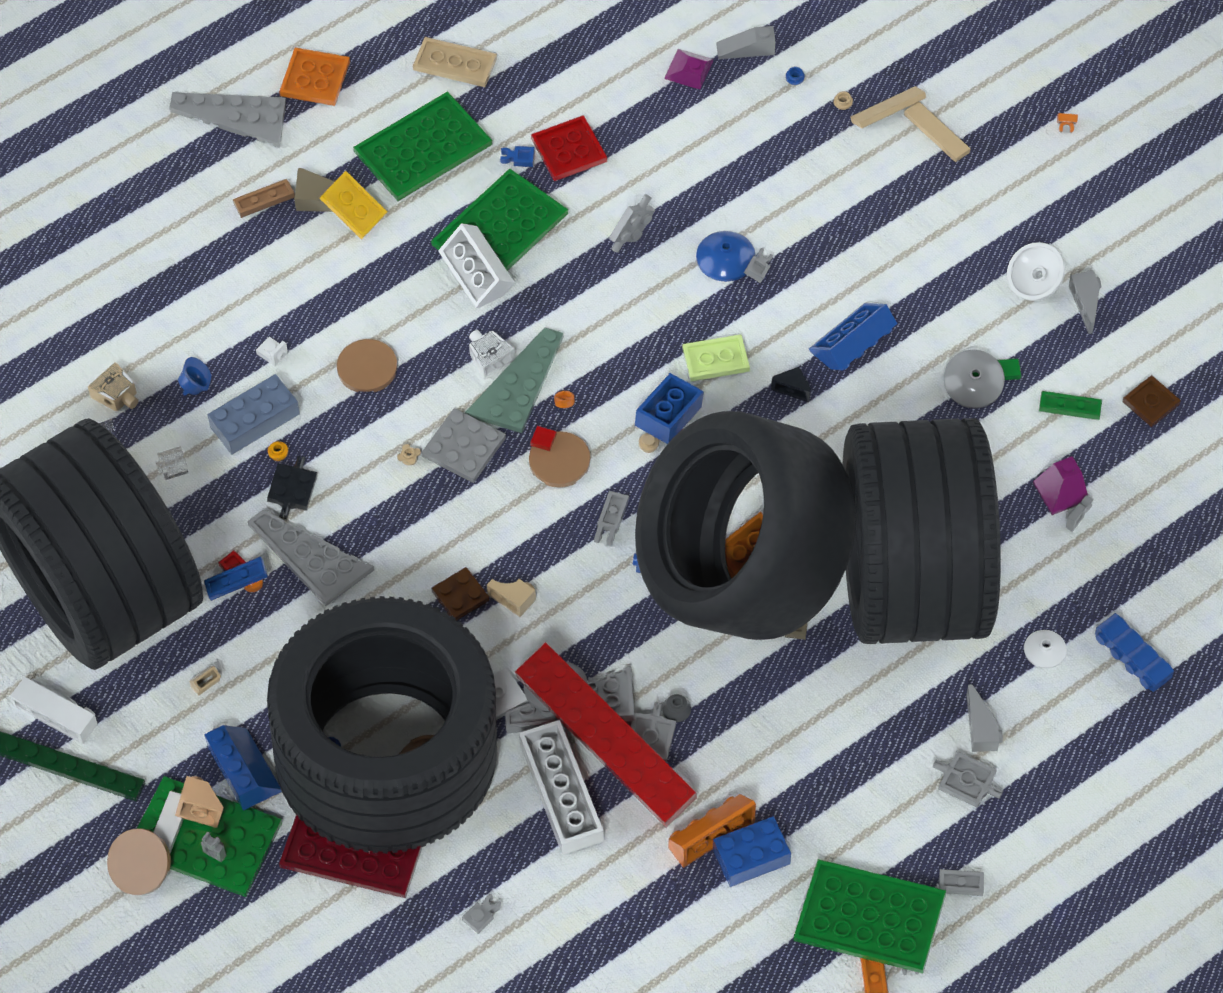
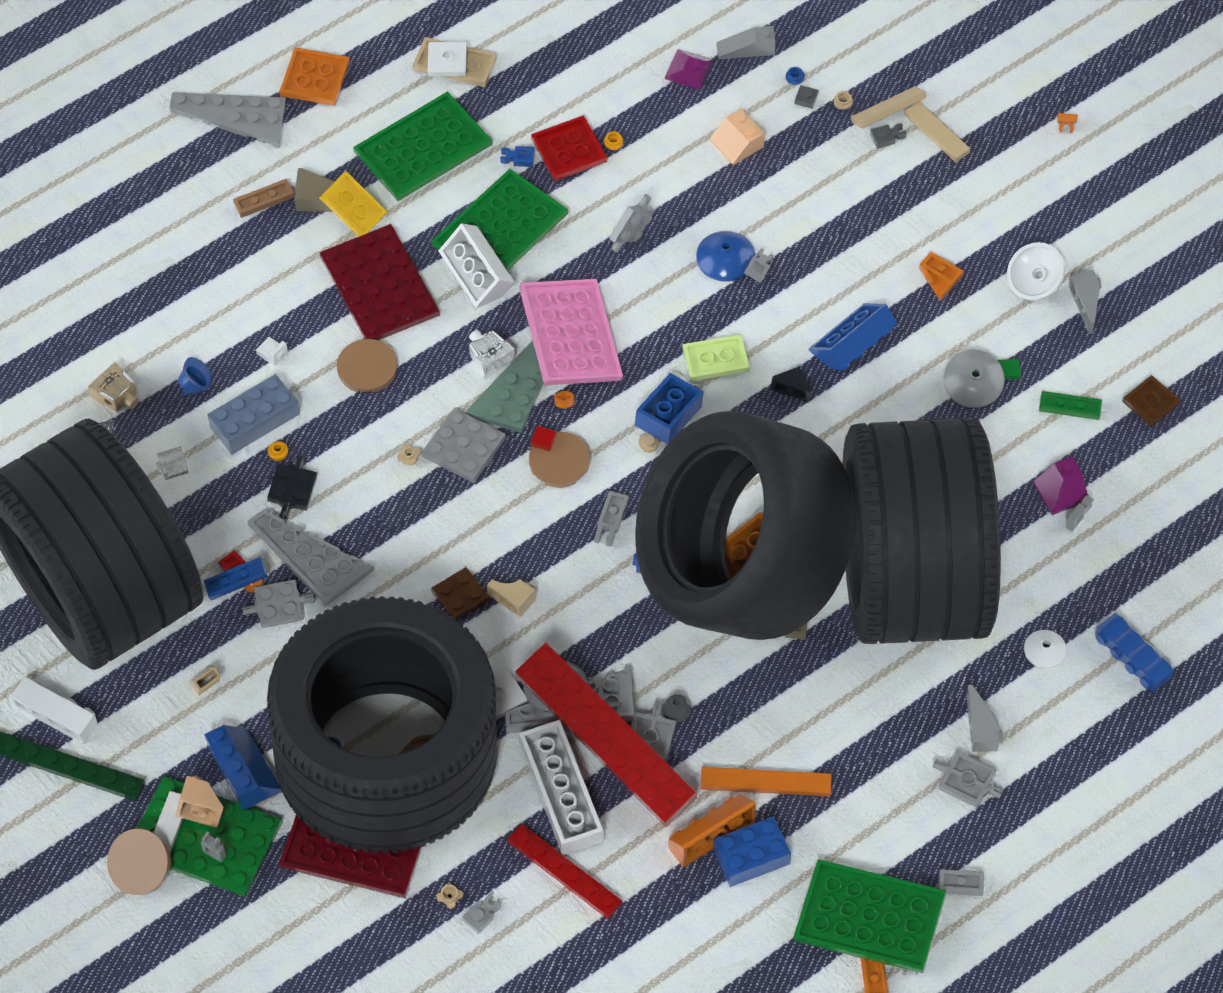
(278, 604): none -> light grey plate
(379, 283): none -> dark red plate
(445, 891): none -> tan plate
(447, 58): none -> white plate
(564, 871): none -> red plate
(570, 332): none -> bright pink plate
(613, 141): none -> light orange plate
(738, 137): none -> light nougat slope
(765, 781): none -> orange tile
(806, 96): none -> dark grey plate
(885, 136): none -> dark grey plate
(940, 274): none -> orange wing

